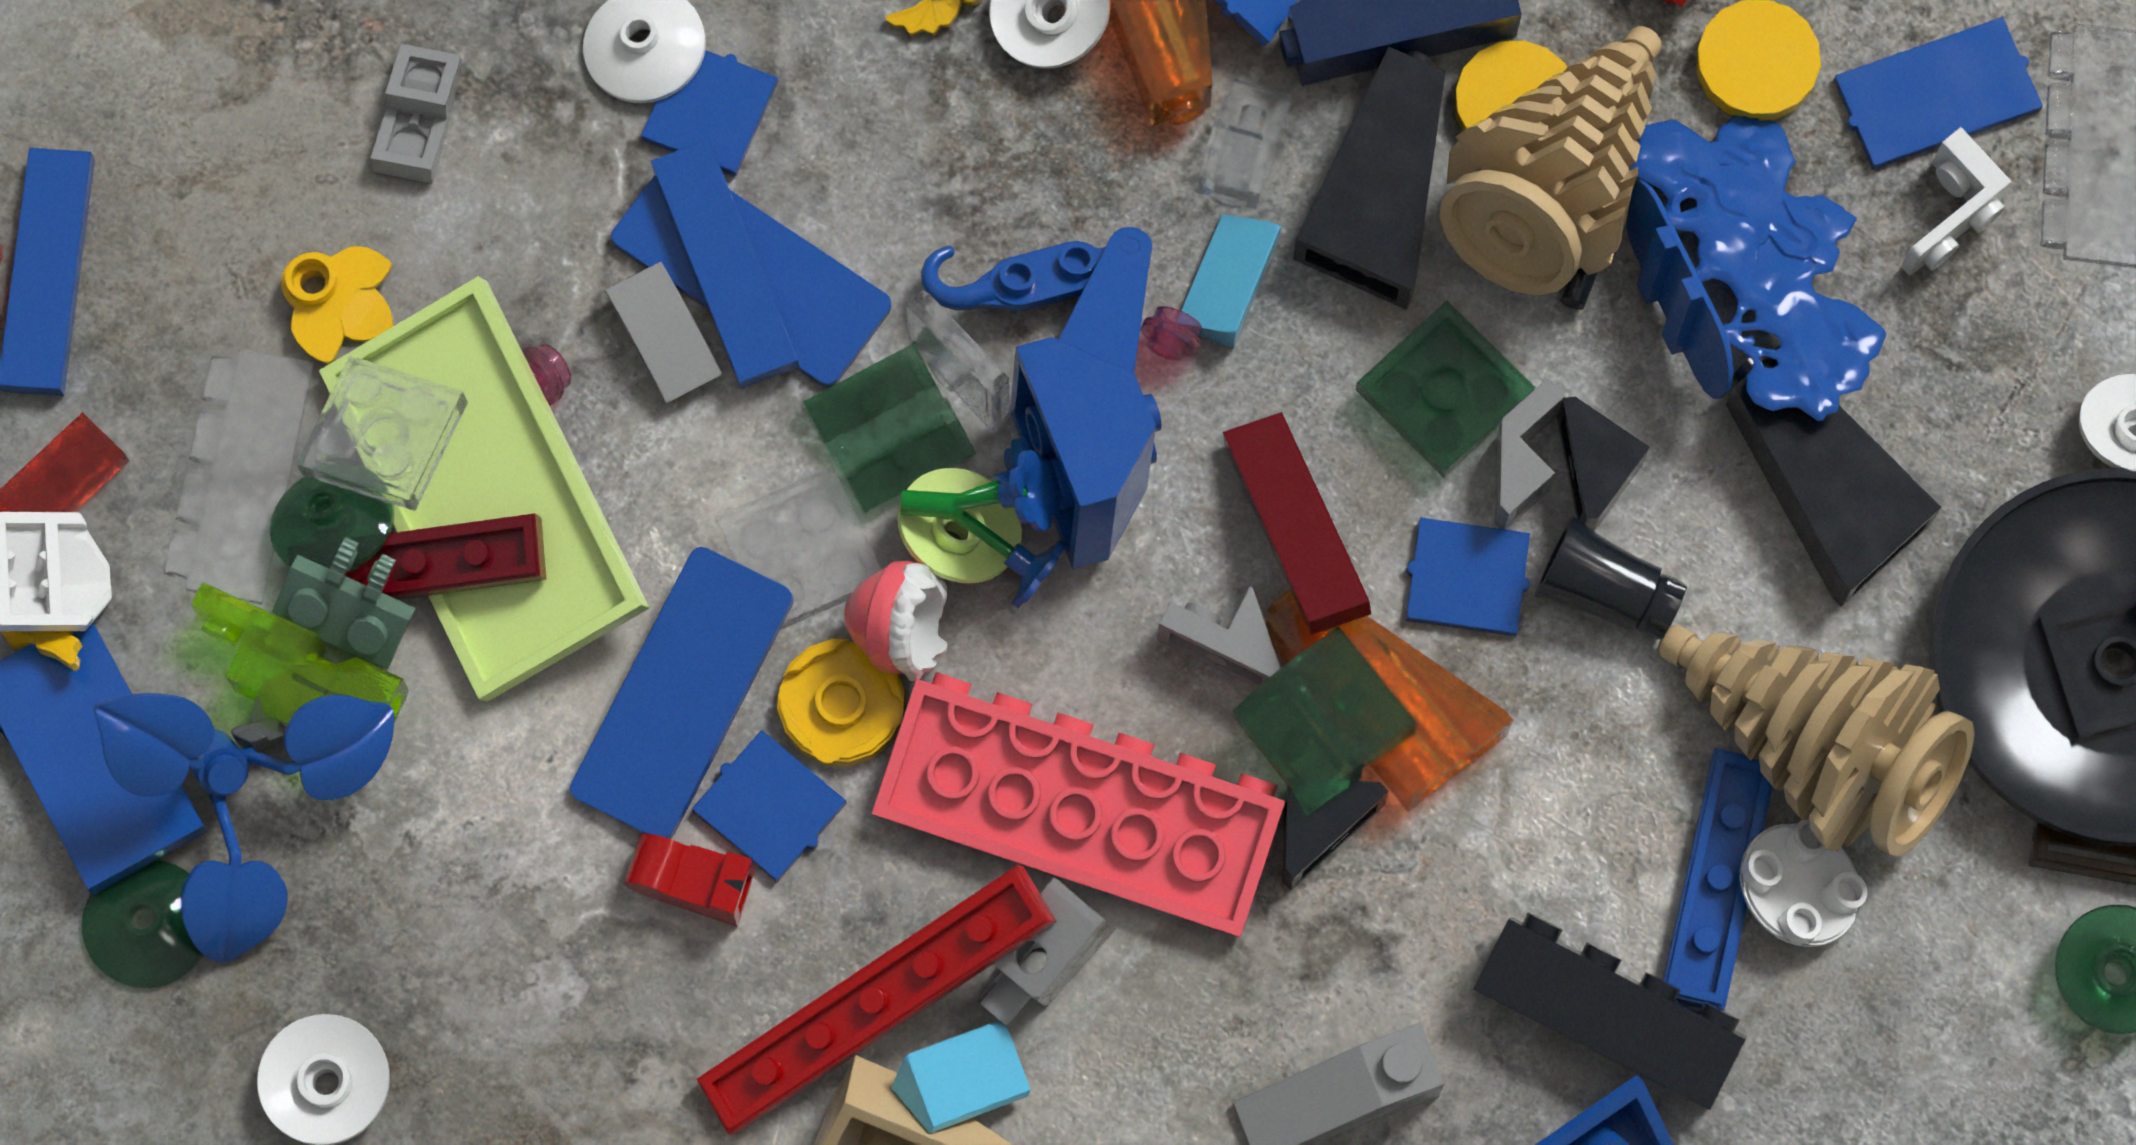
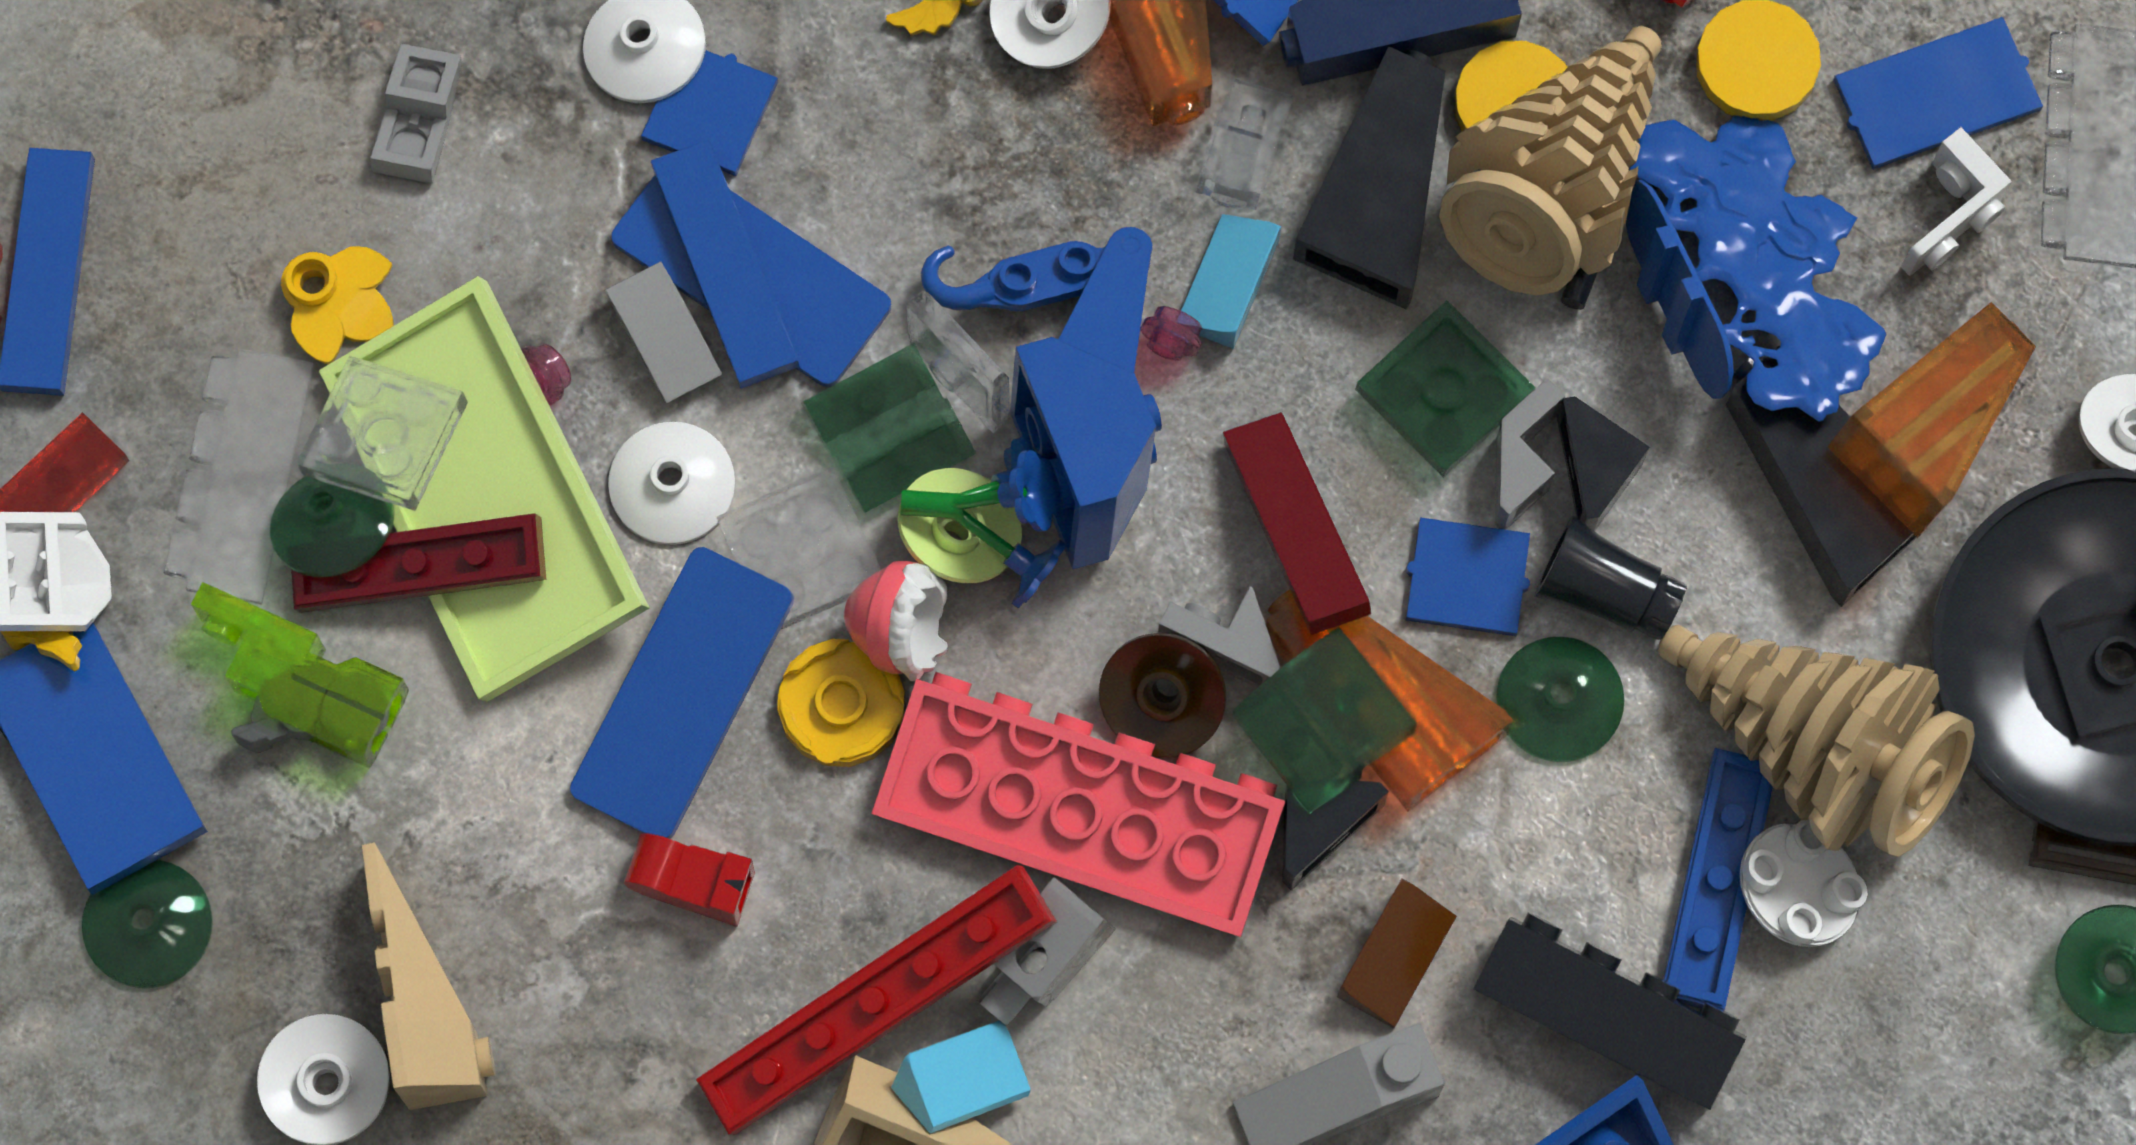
(159, 737): blue plant -> none
(344, 610): sand green hinge -> none
(426, 1028): none -> tan wedge
(677, 511): none -> white dish
(769, 806): blue piece -> none
(1140, 710): none -> dark brown dish
(1397, 954): none -> reddish brown slope
(1554, 728): none -> clear green dish
(1932, 420): none -> clear orange slope

